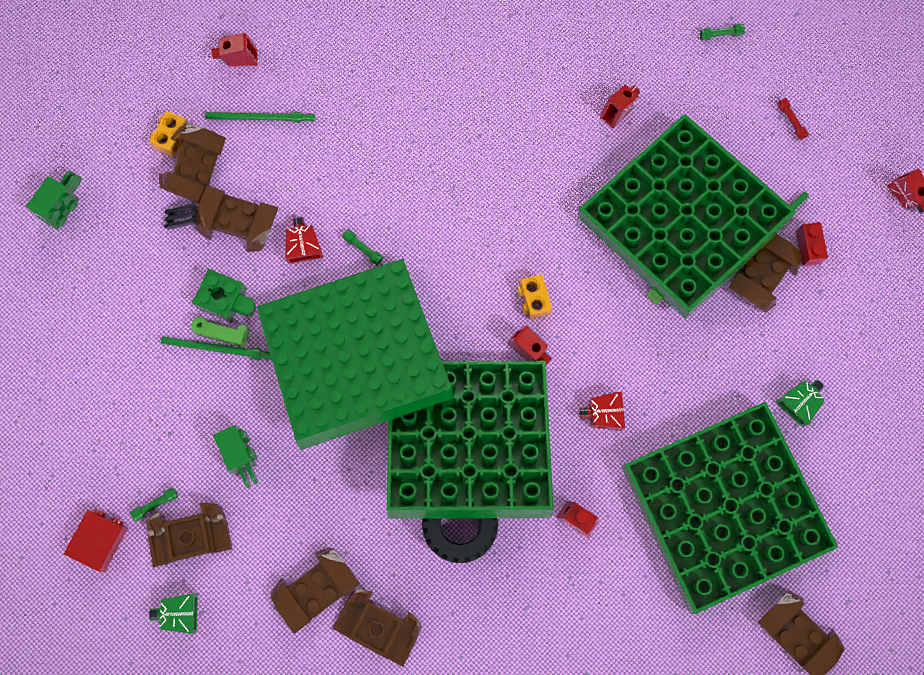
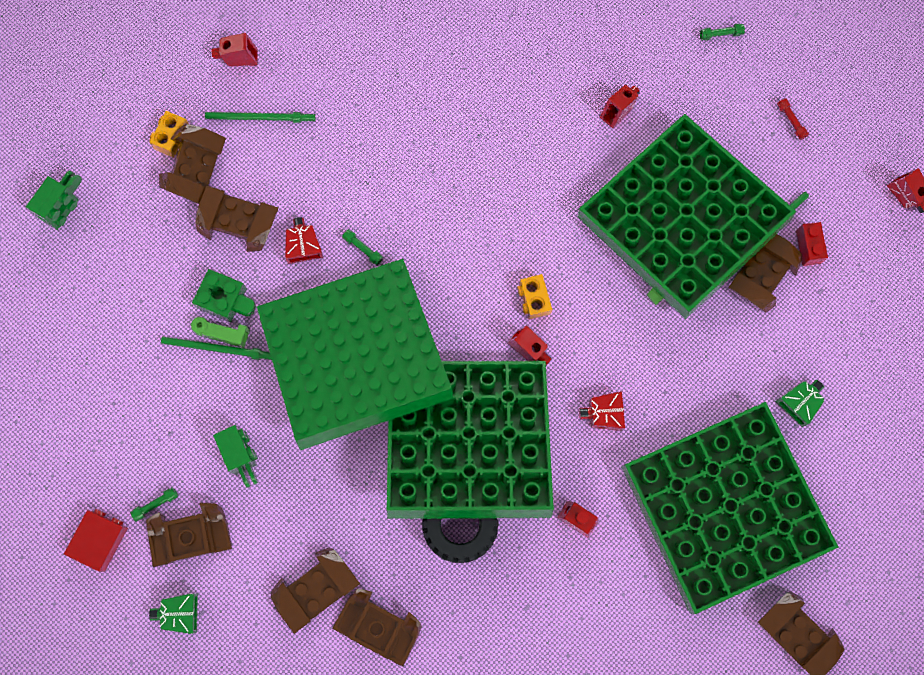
(172, 216): black tile -> none

